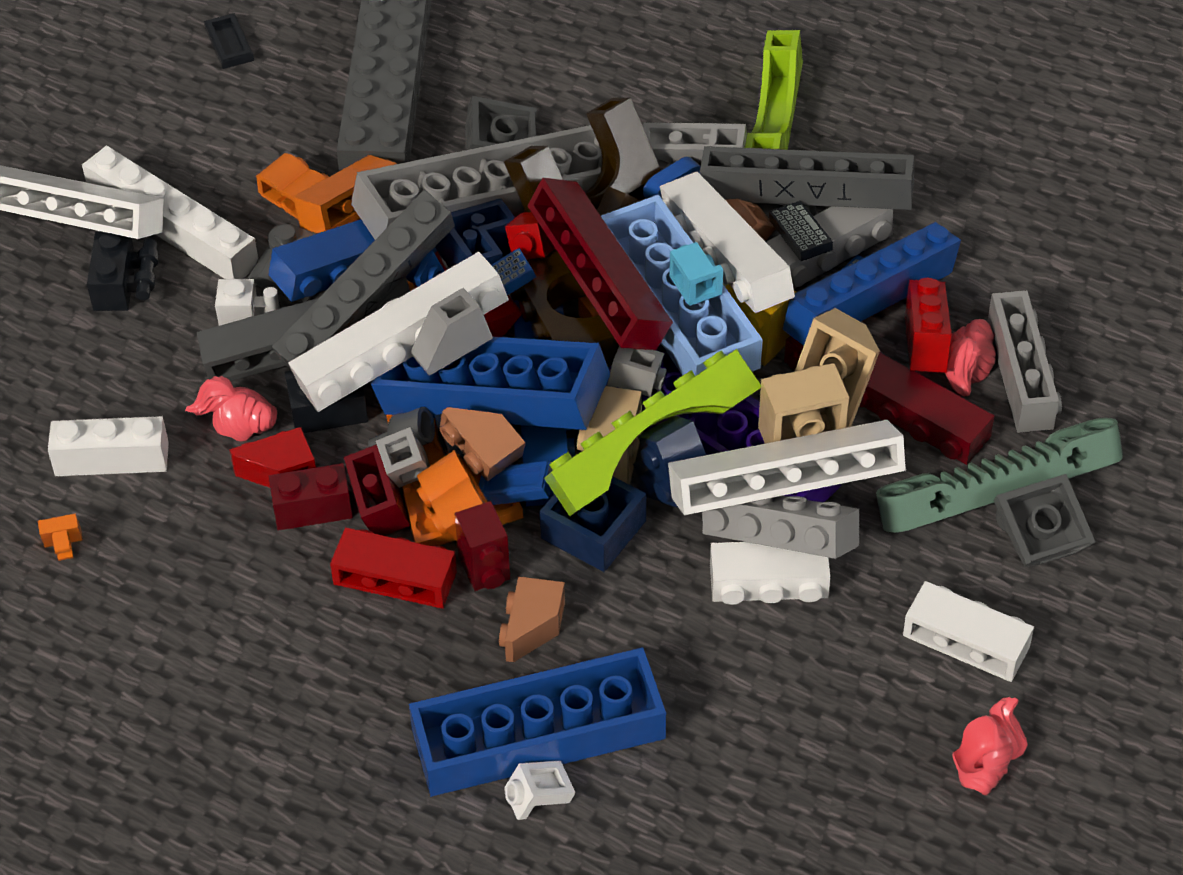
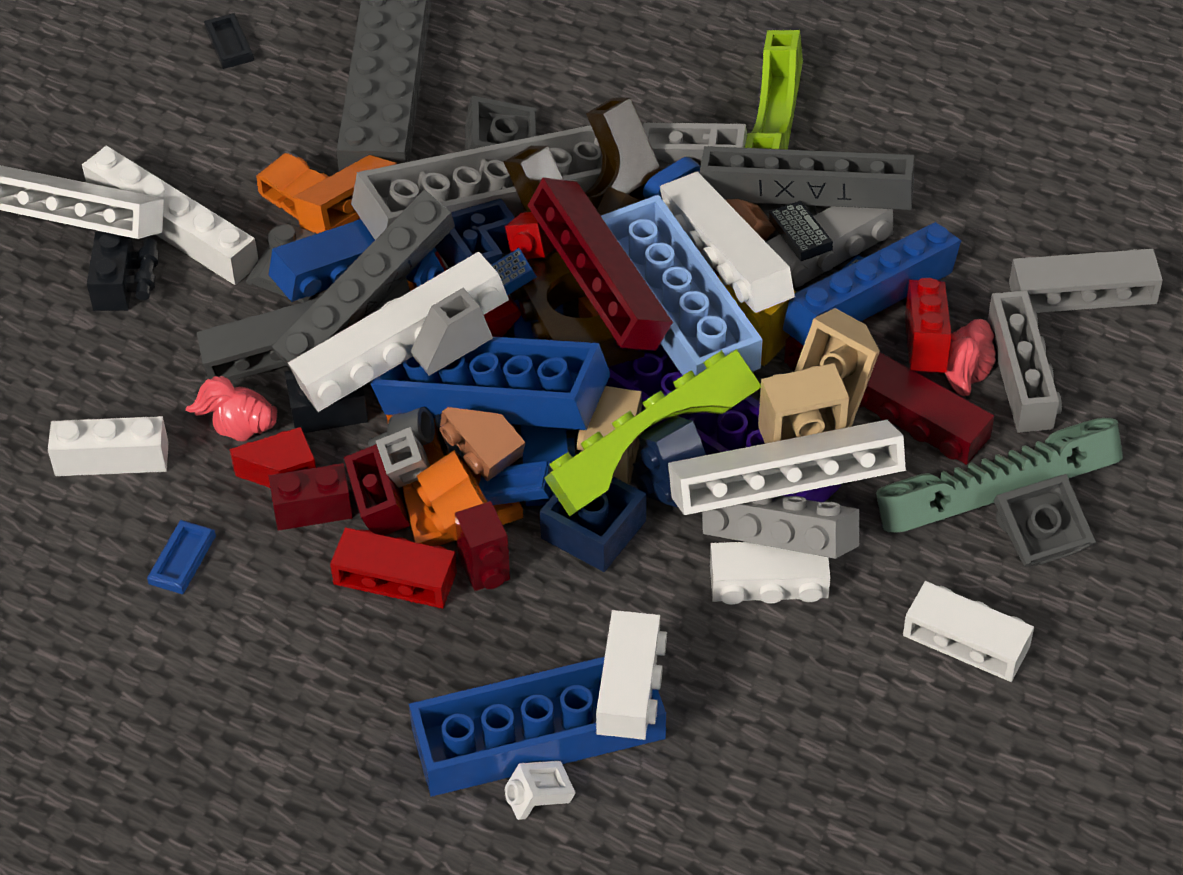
(60, 533): orange tile -> none
(181, 557): none -> blue tile
(238, 300): white brick -> none
(534, 616): nougat slope -> none
(630, 675): none -> white brick
(637, 370): light grey brick -> none
(695, 273): medium azure brick -> none
(989, 747): coral hair -> none
(1076, 280): none -> light grey brick

